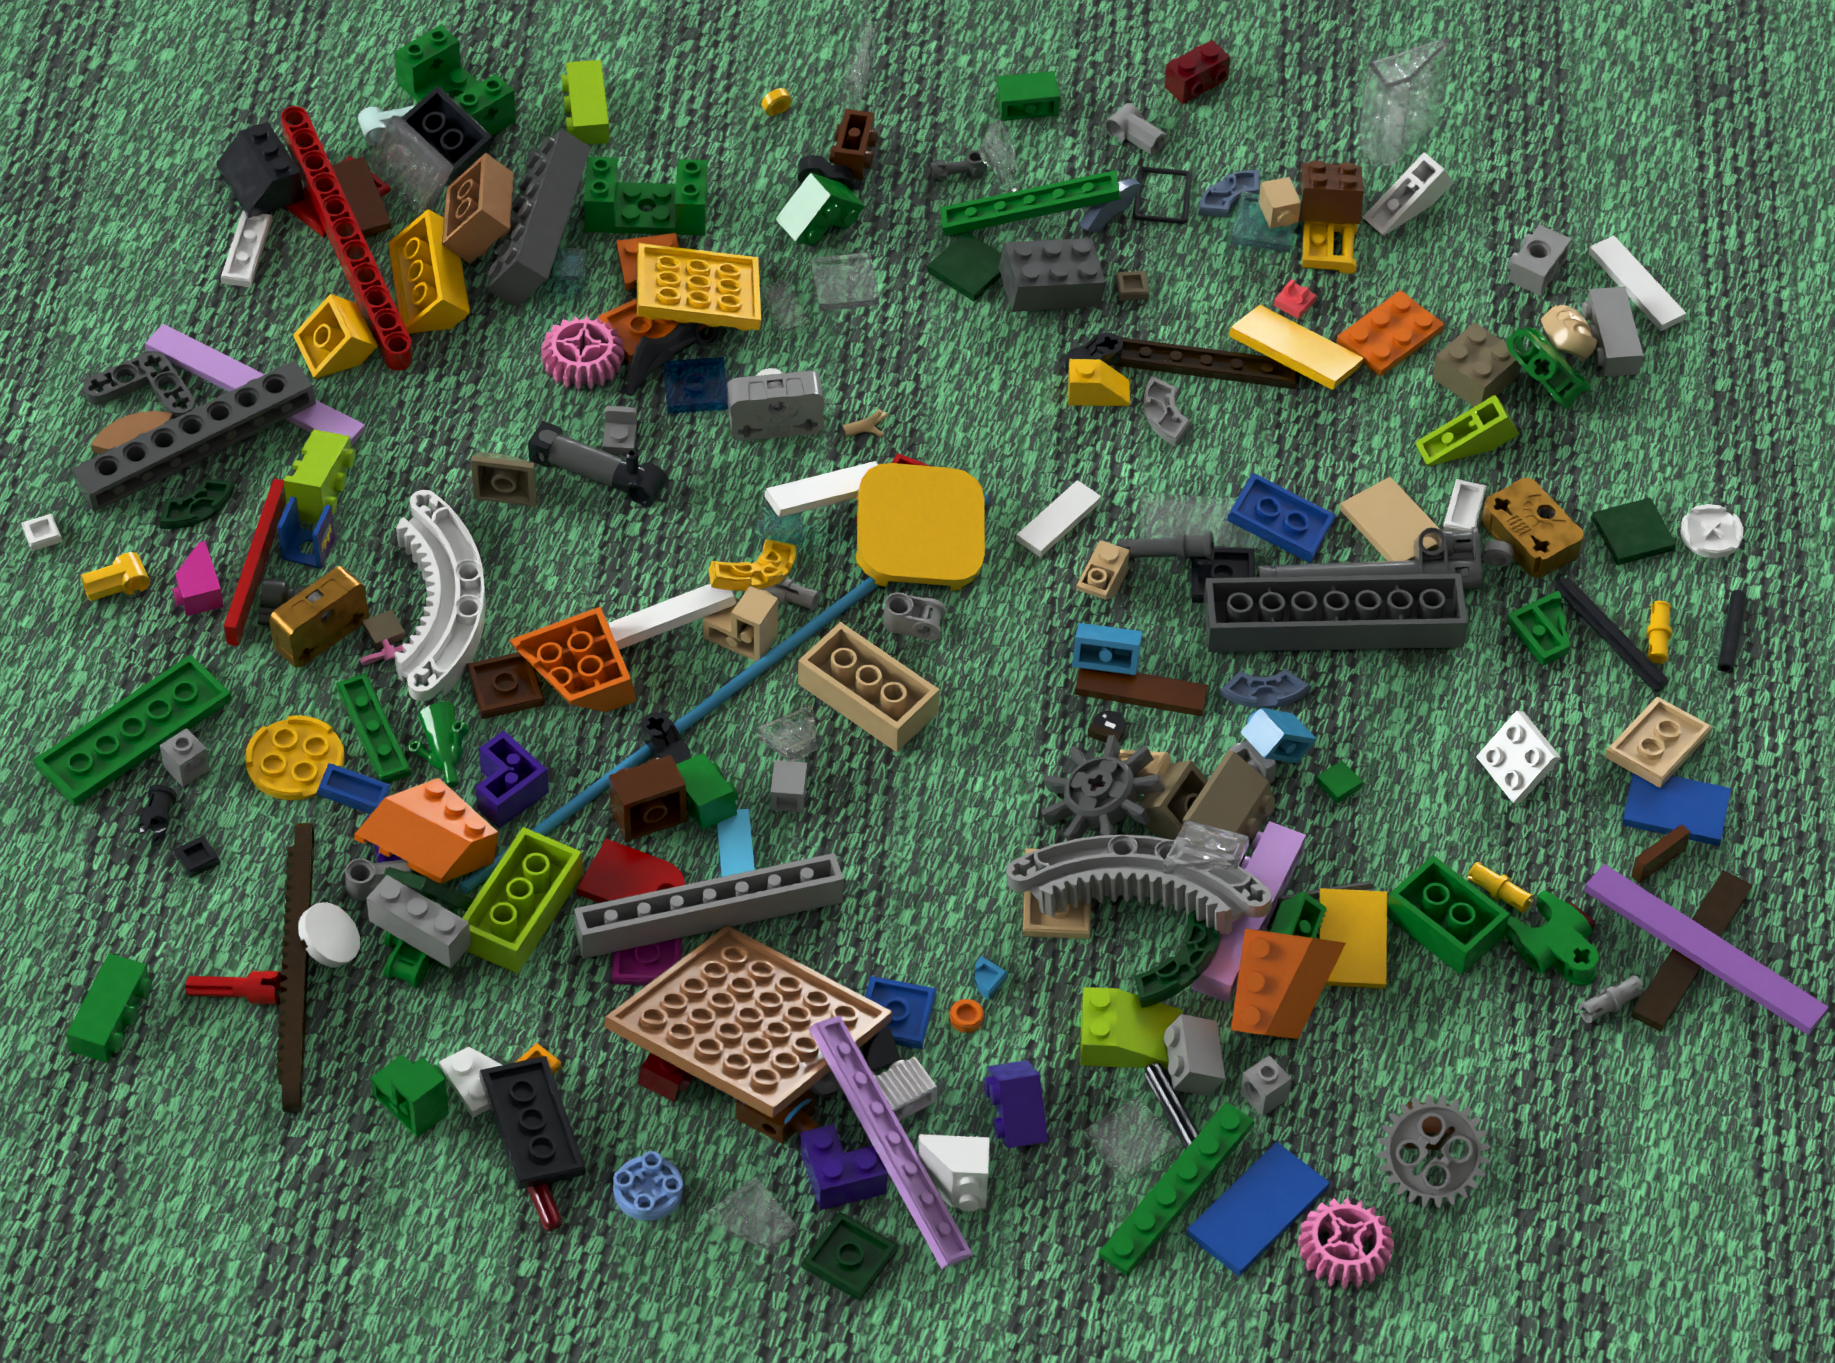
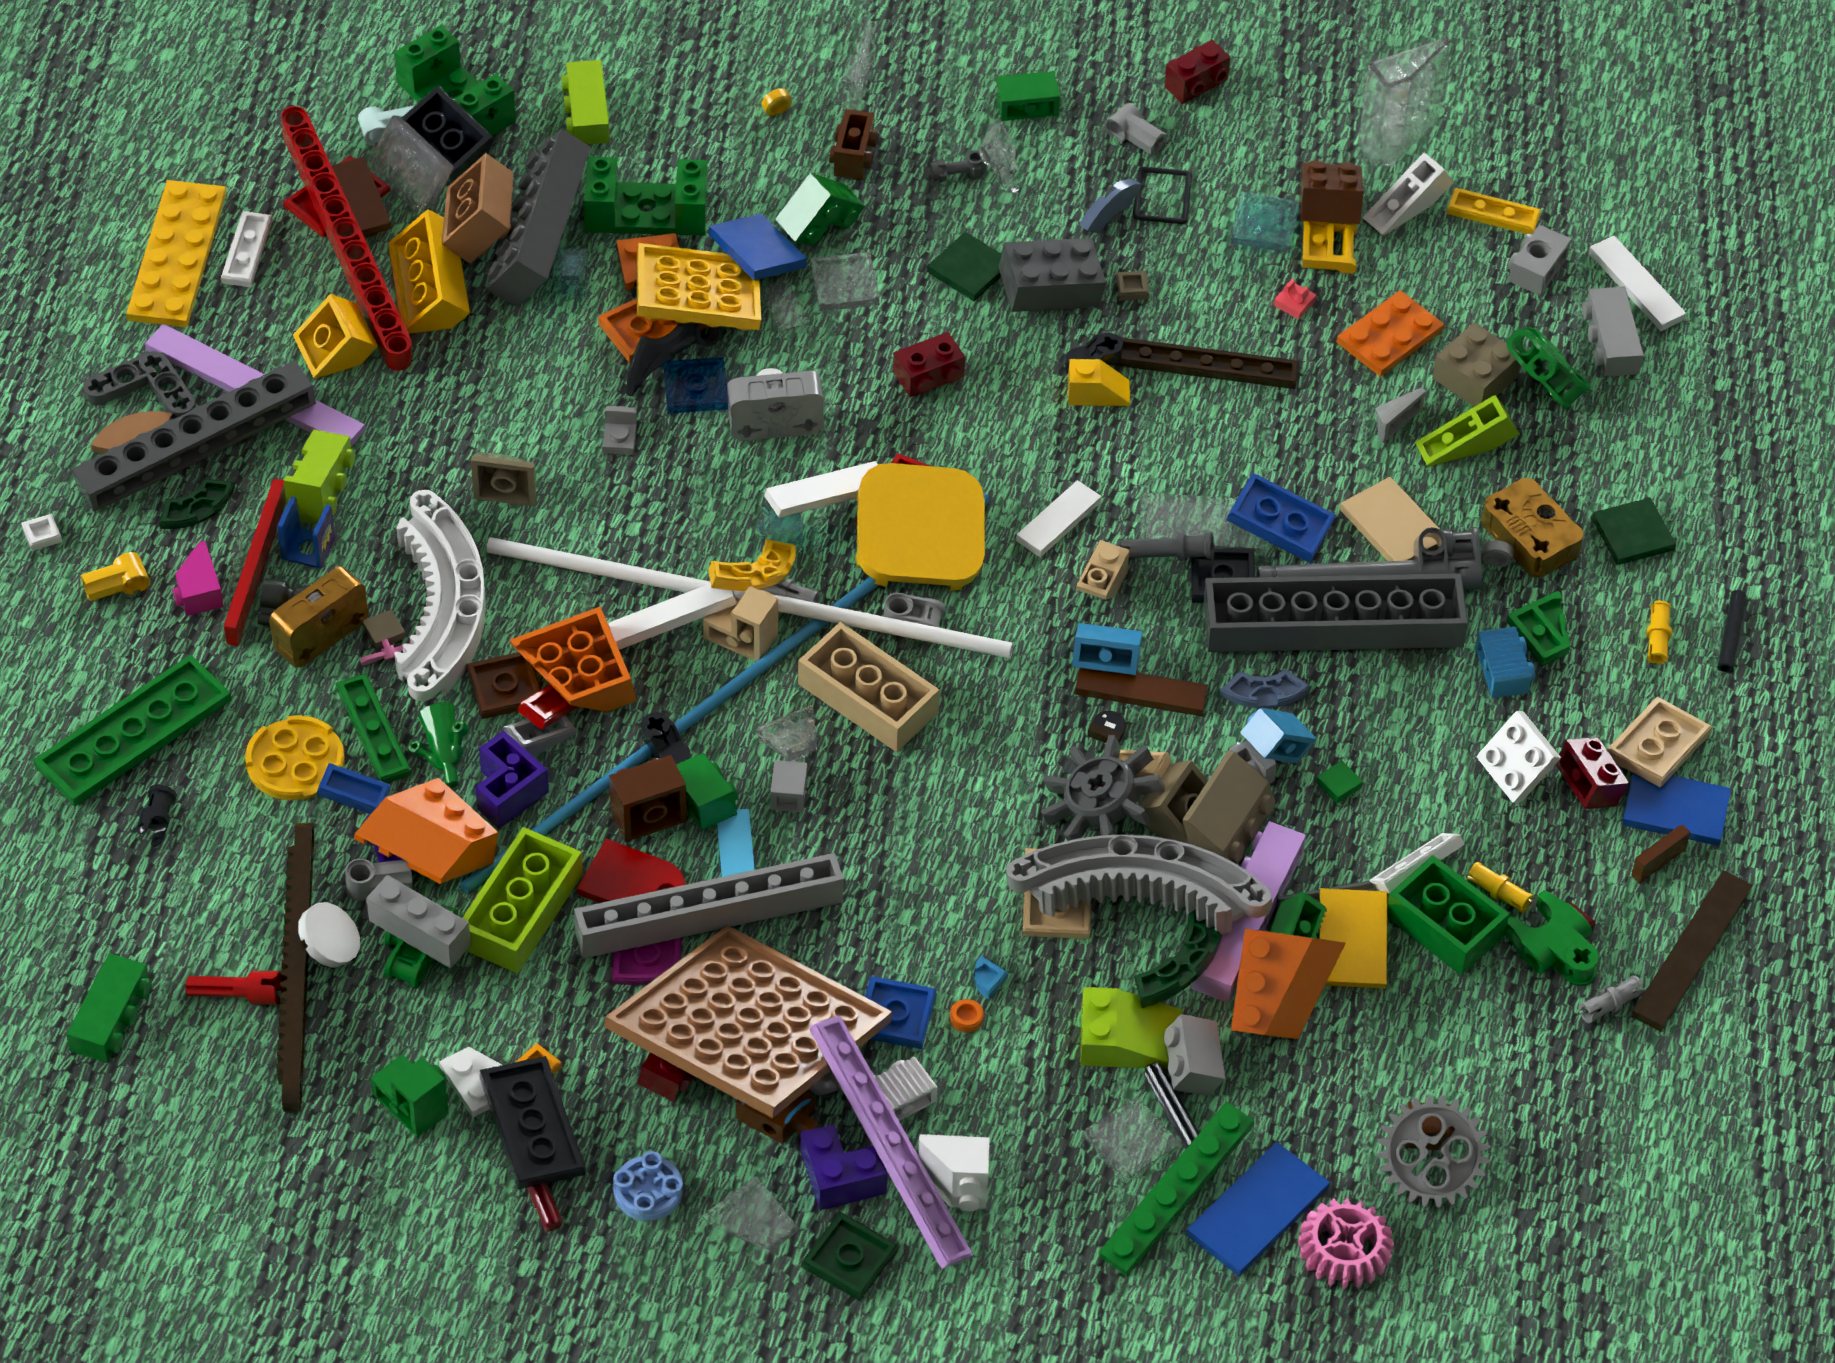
(176, 253): none -> yellow plate
(184, 757): light grey brick -> none
(197, 856): black tile -> none
(260, 171): black slope -> none
(430, 889): dark green tile -> none
(541, 742): none -> light grey slope
(545, 707): none -> red tile
(582, 352): bright pink gear -> none
(639, 482): piece -> none
(757, 246): none -> blue tile
(785, 604): none -> white piece
(820, 166): black piece -> none
(866, 425): tan bar -> none
(882, 1050): black tile -> none
(929, 364): none -> dark red brick
(1019, 1101): dark purple brick -> none
(1030, 203): green plate -> none
(1162, 411): light grey tile -> none
(1205, 848): clear wing -> none
(1225, 194): sand blue tile -> none
(1265, 1085): light grey brick -> none
(1279, 202): tan brick -> none
(1296, 347): yellow tile -> none
(1394, 875): none -> white tile
(1398, 412): none -> light grey slope
(1464, 506): white tile -> none
(1493, 211): none -> yellow tile
(1504, 662): none -> dark azure brick
(1569, 331): tan piece -> none
(1591, 773): none -> dark red brick
(1611, 634): black axle -> none
(1706, 949): medium lavender tile -> none
(1711, 531): white tile -> none

